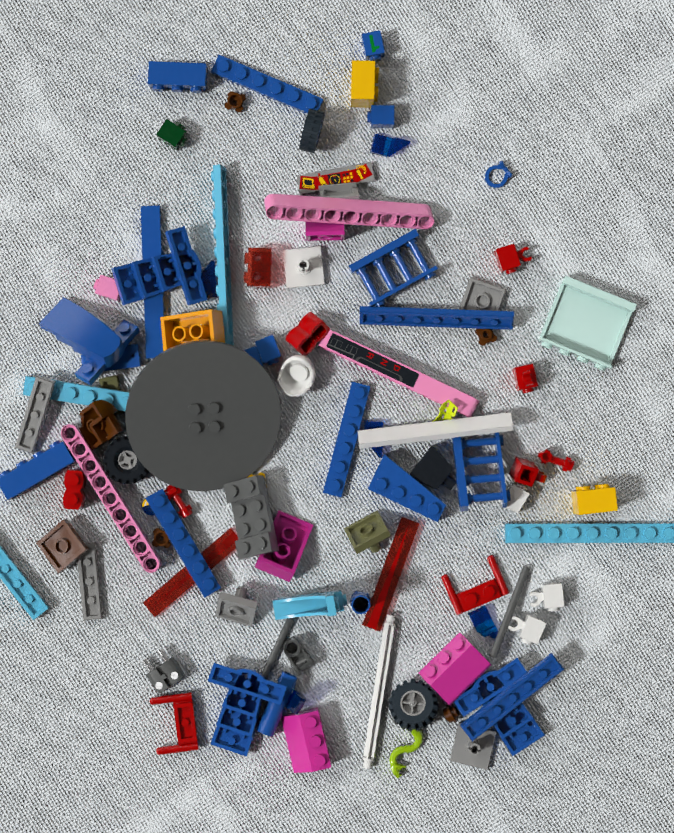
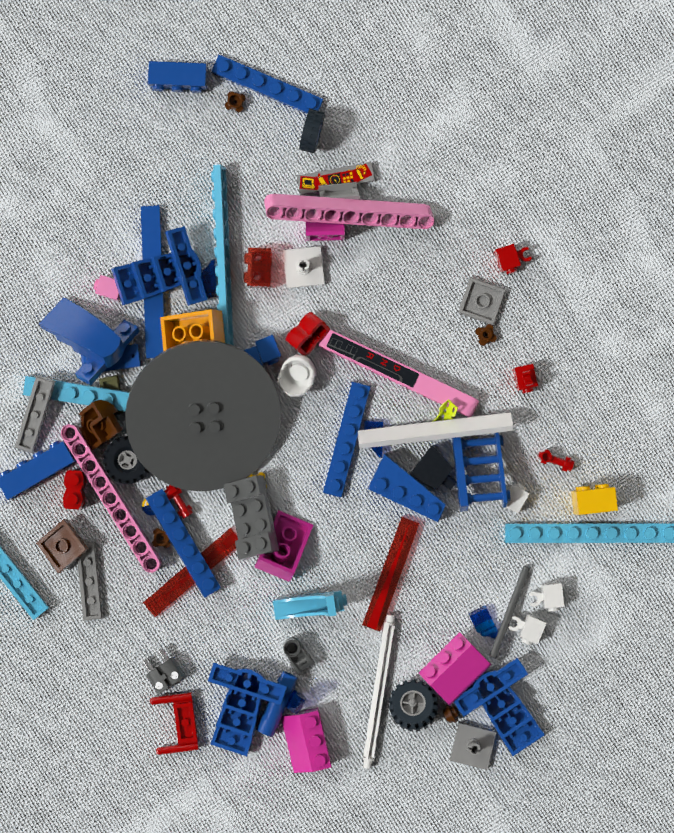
(172, 134): dark green brick -> none
(236, 607): light grey tile -> none
(277, 647): dark grey piece -> none
(360, 610): blue piece -> none
(363, 81): yellow brick -> none
(367, 533): olive tile -> none
(373, 46): blue brick -> none
(381, 116): blue brick -> none
(387, 146): clear blue slope -> none
(392, 249): blue fence -> none
(395, 766): lime animal -> none
(436, 317): blue tile -> none
(478, 594): red plate -> none
(508, 174): blue piece -> none
(511, 697): blue tile -> none
(526, 472): red brick -> none
(586, 323): light aqua panel -> none

